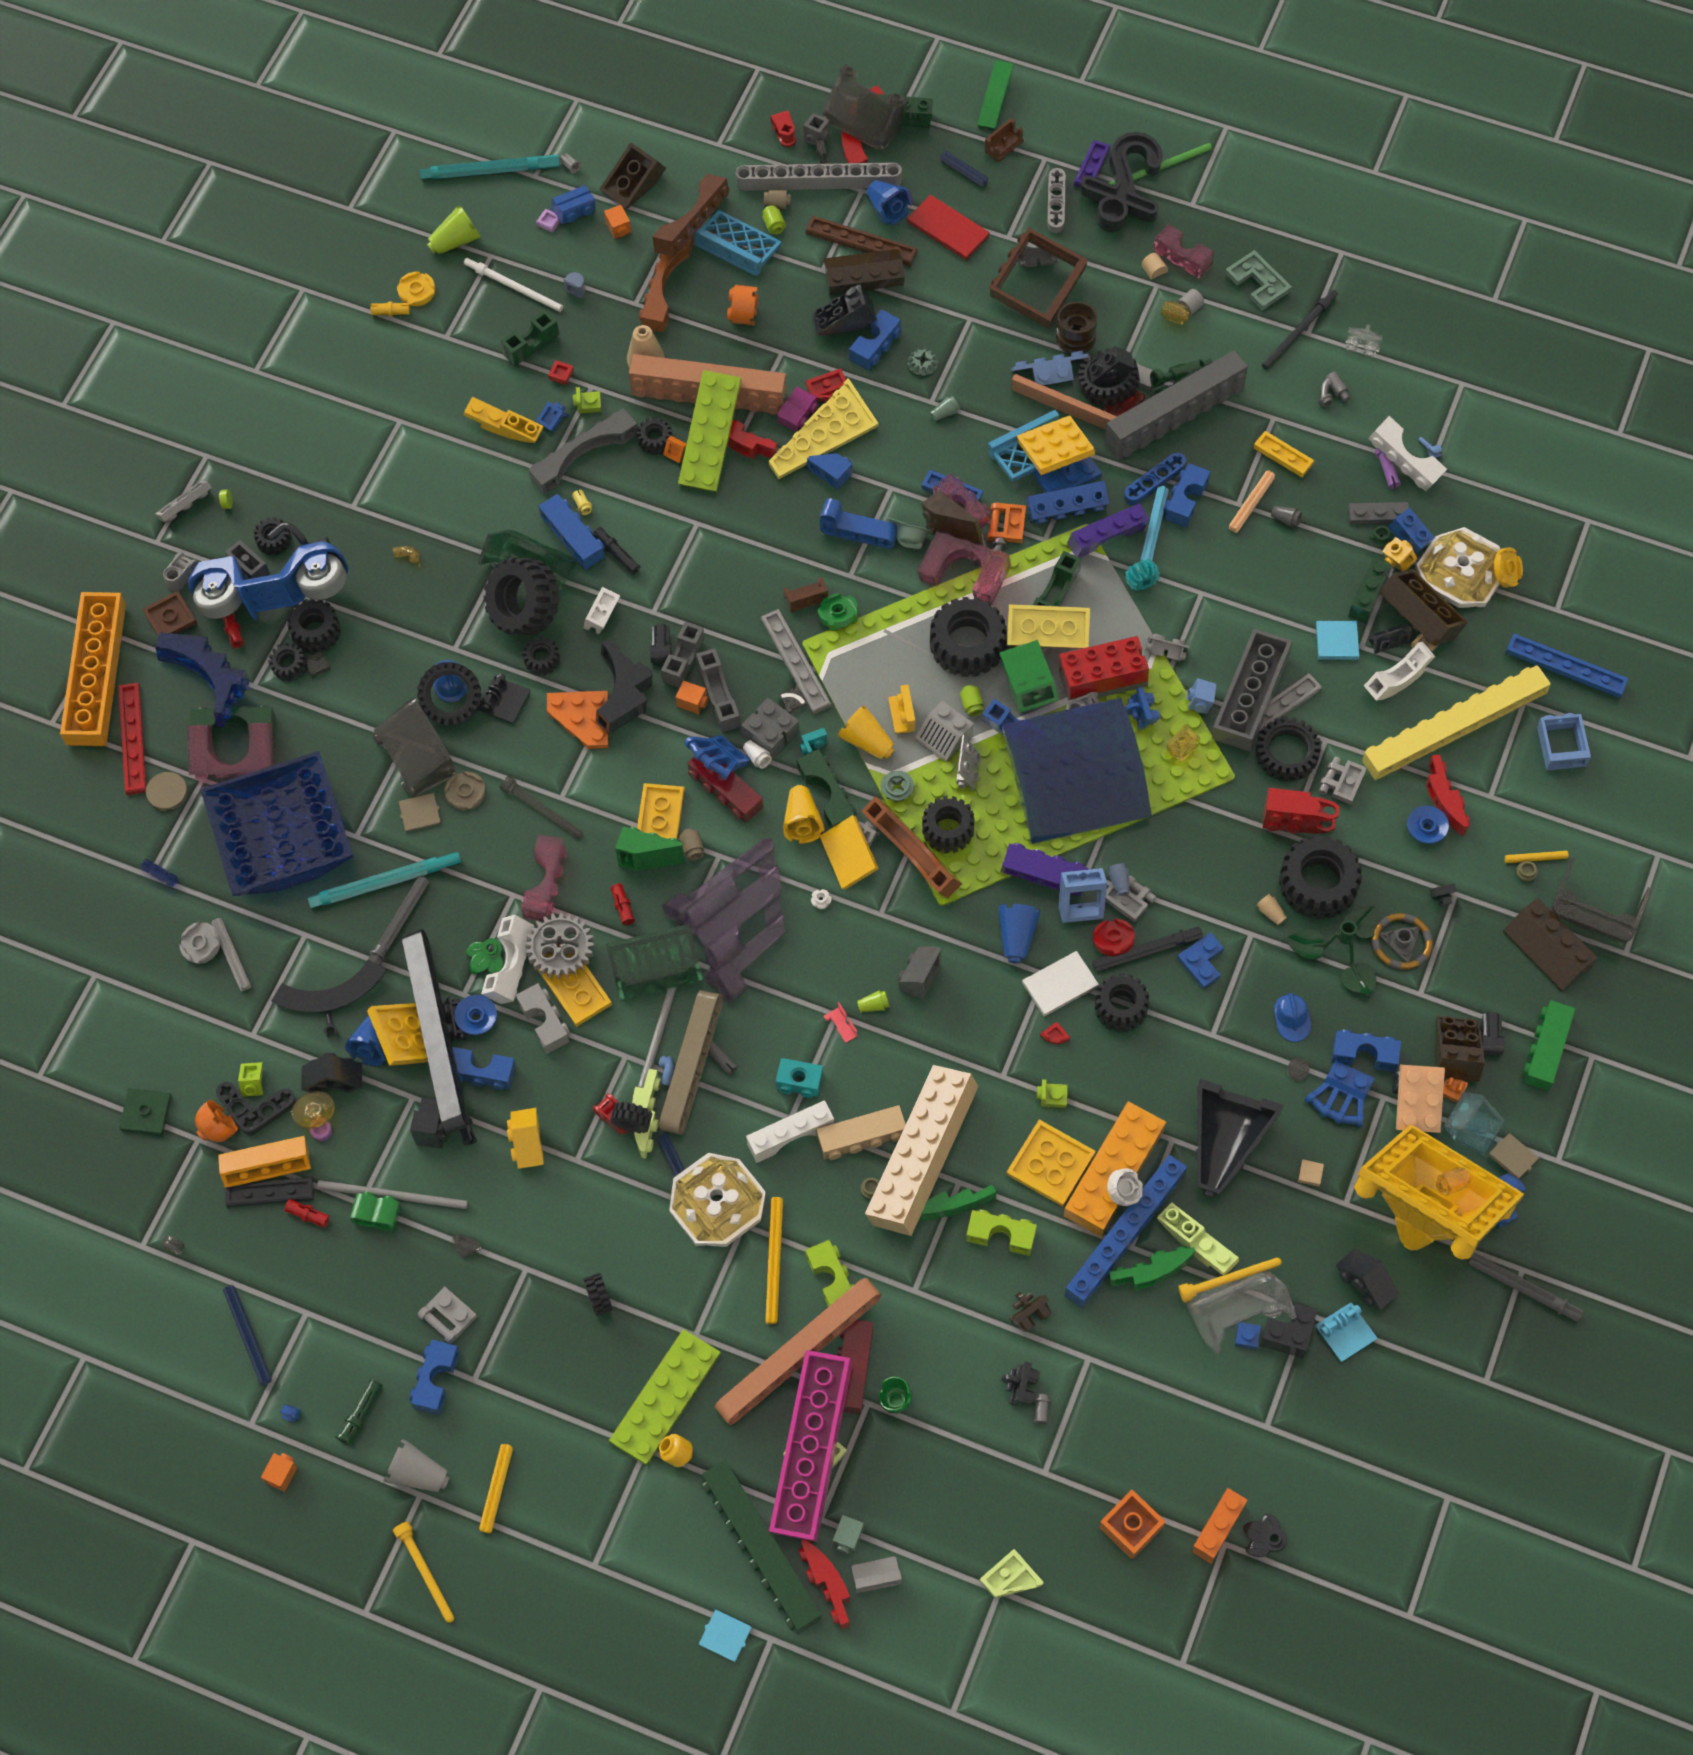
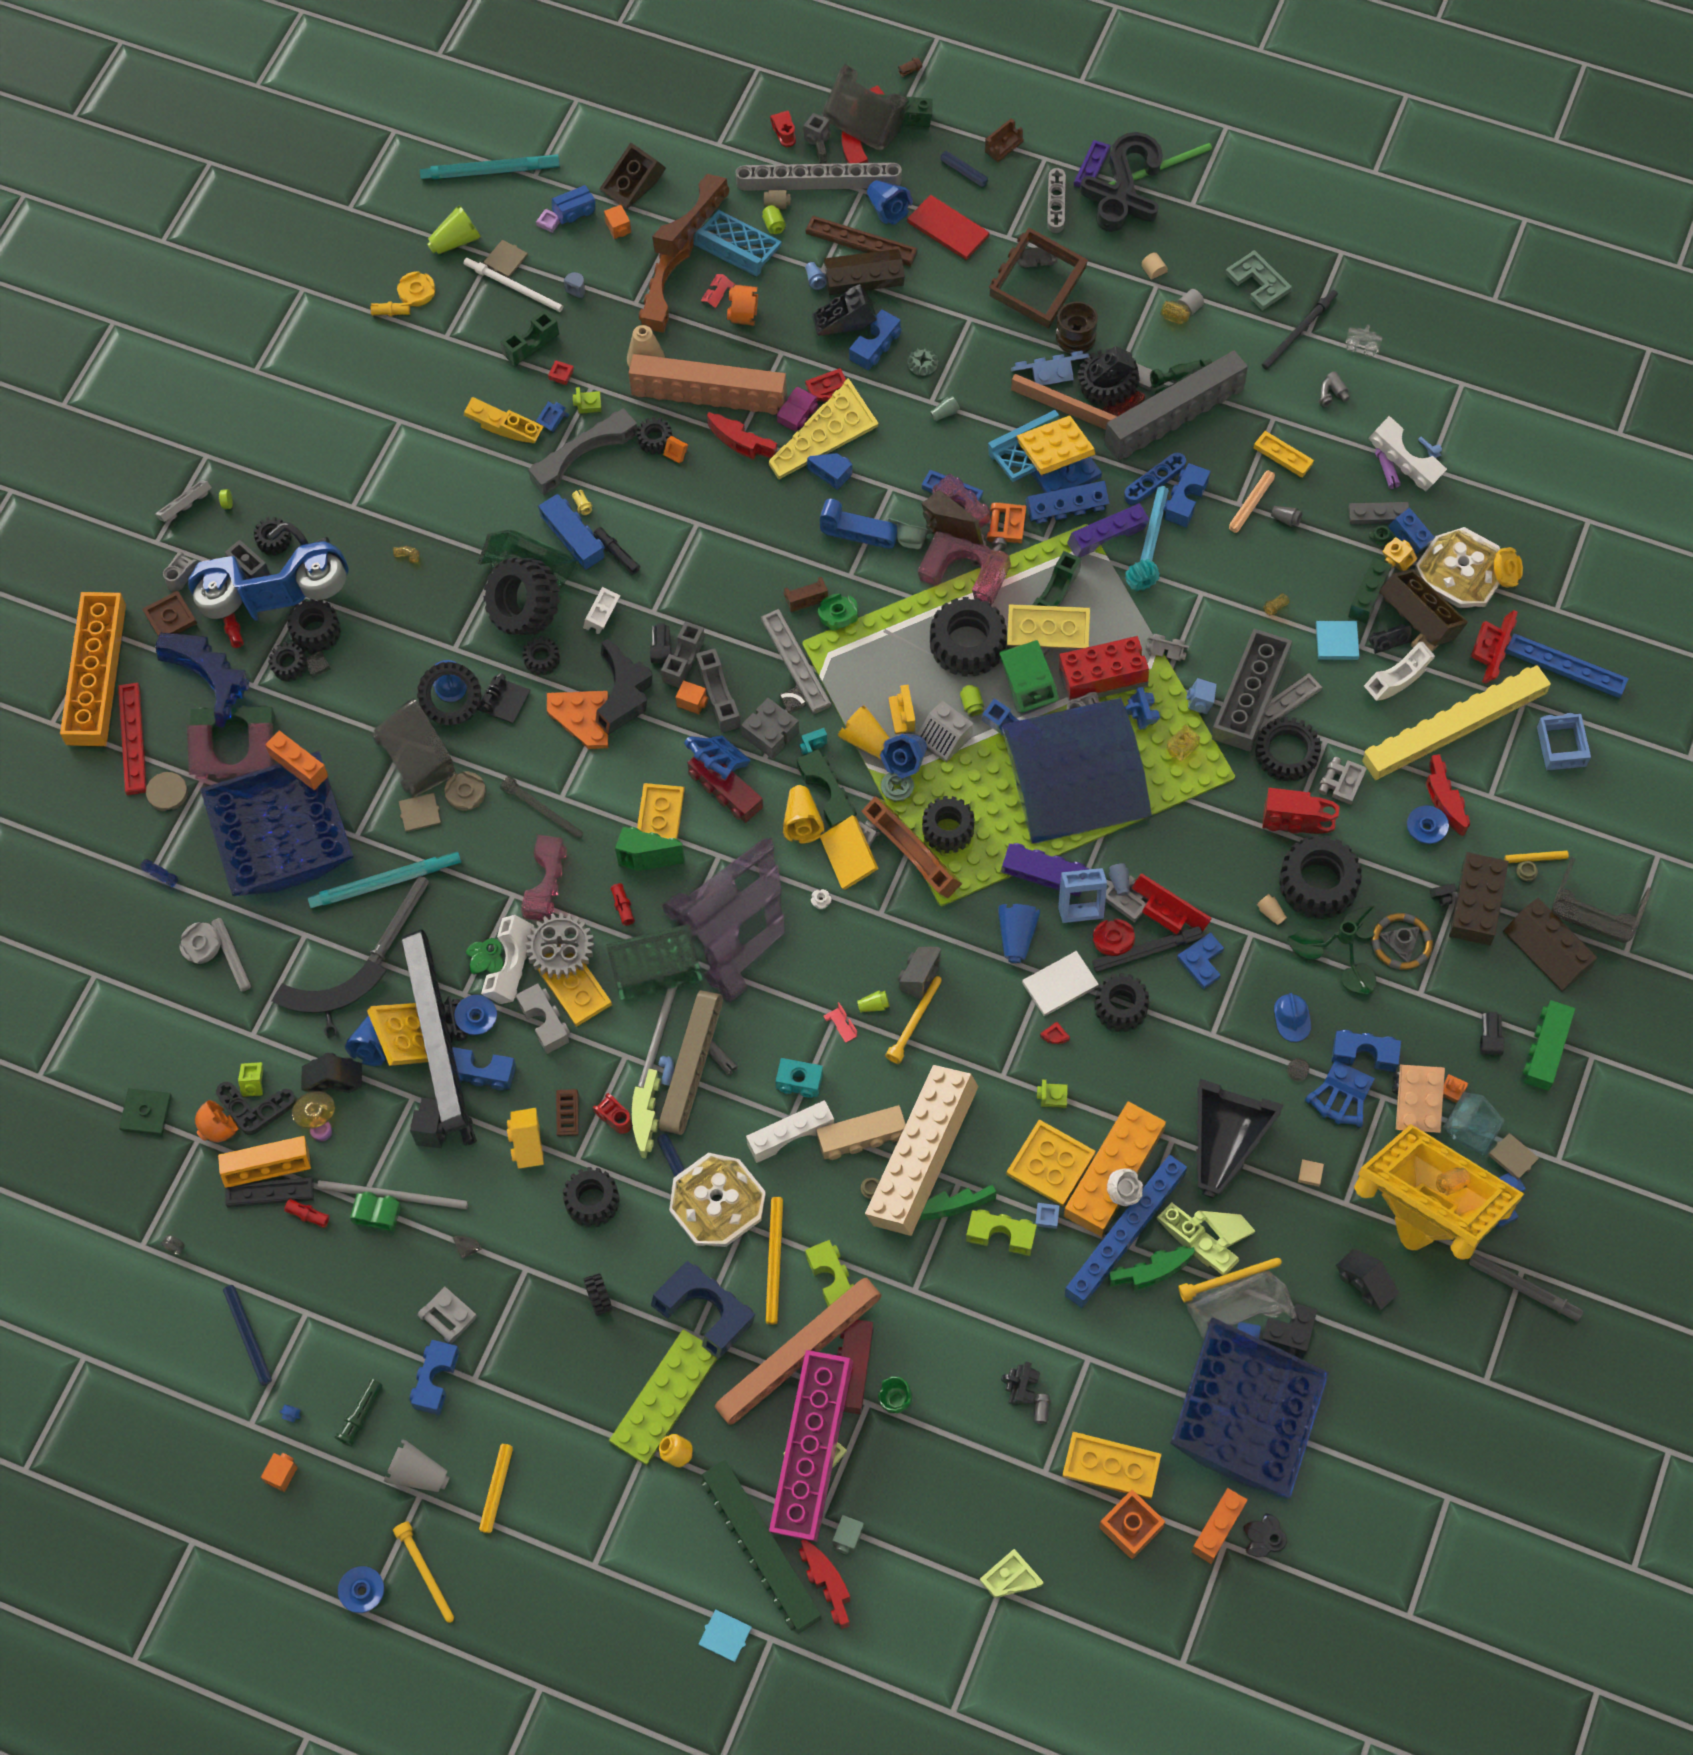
(296, 760): none -> orange brick
(356, 1579): none -> blue dish
(505, 258): none -> dark tan piece
(570, 163): light grey piece -> none
(573, 1097): none -> reddish brown slope
(591, 1180): none -> black tyre
(631, 1117): black tyre -> none
(690, 1284): none -> dark blue arch
(692, 844): dark tan brick -> none
(709, 431): lime plate -> none
(718, 293): none -> coral piece
(759, 756): white cone -> none
(816, 277): none -> medium blue cone
(876, 1574): light grey panel -> none
(895, 1053): none -> yellow piece
(903, 754): none -> blue cone
(909, 67): none -> reddish brown pin
(968, 765): light grey hinge -> none
(995, 95): green slope -> none
(1038, 1306): dark brown hips -> none
(1047, 1215): none -> medium blue plate
(1111, 1465): none -> yellow plate
(1167, 907): none -> red bracket
(1193, 260): clear pink arch -> none
(1227, 1226): none -> yellowish green flag
(1249, 1410): none -> clear blue slope
(1273, 606): none -> clear yellow pin
(1346, 1331): medium azure hinge -> none
(1459, 1048): dark brown slope -> none
(1478, 898): none -> dark brown brick
(1491, 645): none -> red bracket

